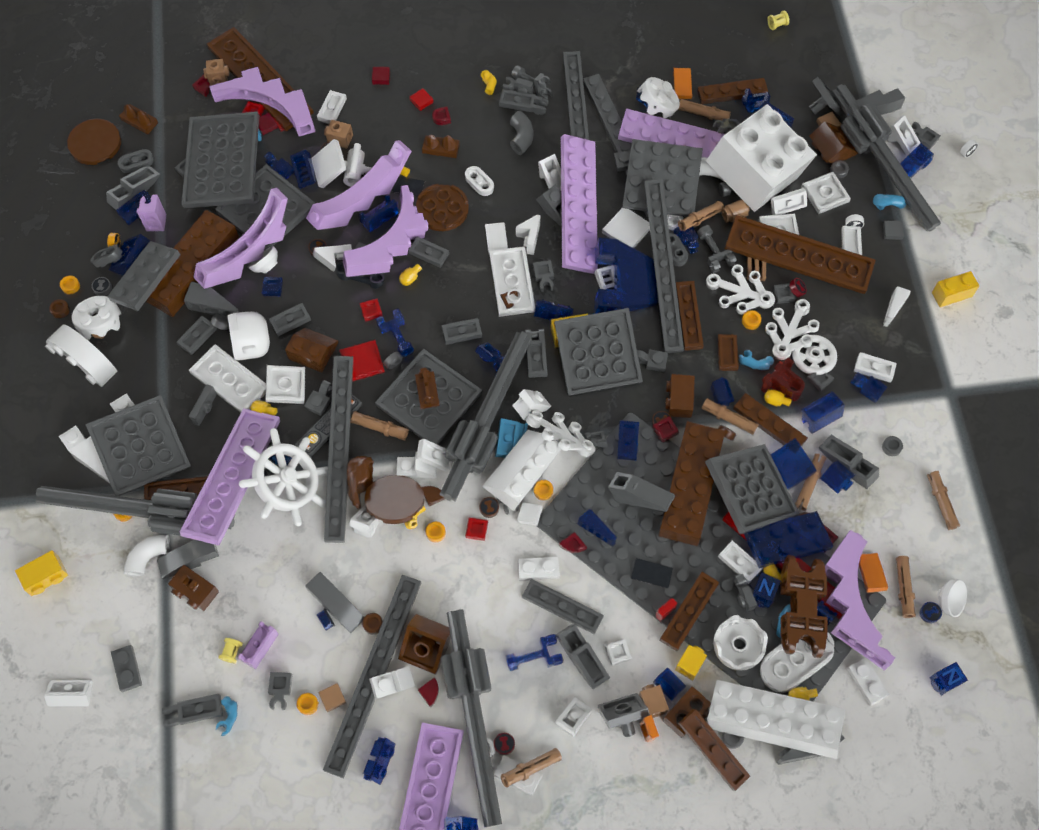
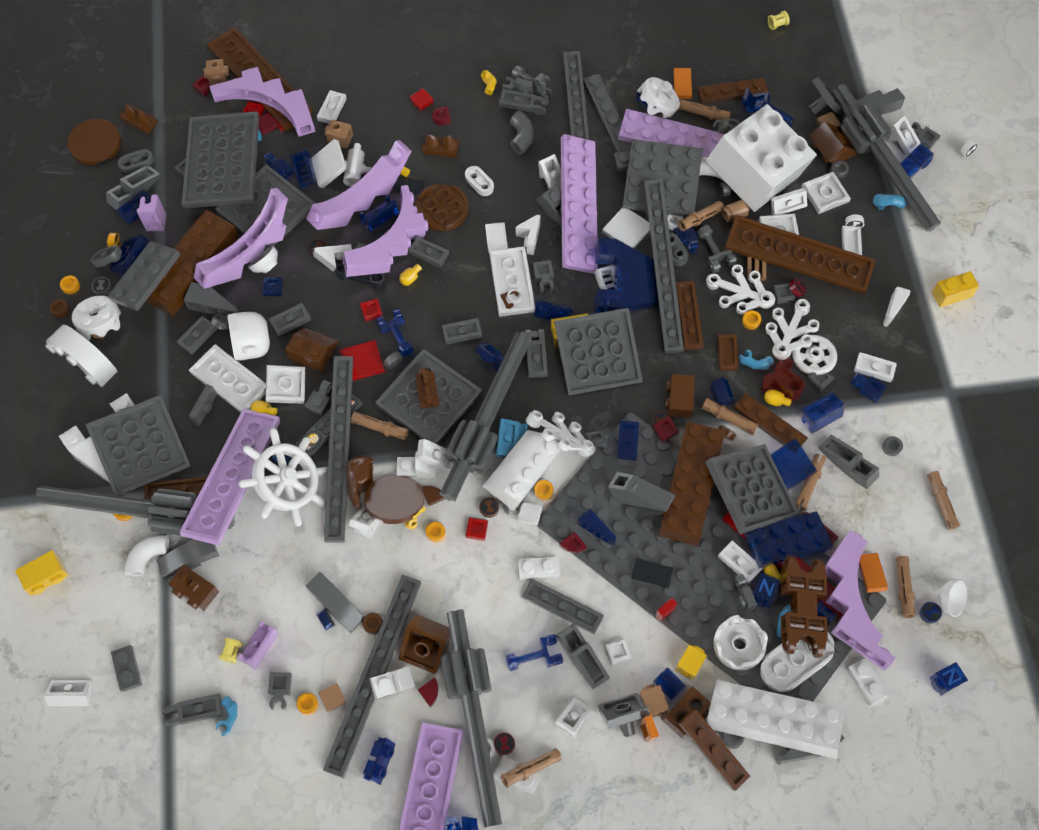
(381, 75): dark red tile -> none
(529, 402): white brick -> none
(654, 359): dark grey plate -> none
(689, 611): reddish brown plate -> none
(803, 693): yellow cylinder -> none
(838, 477): clear blue brick -> none
(893, 230): dark grey tile -> none

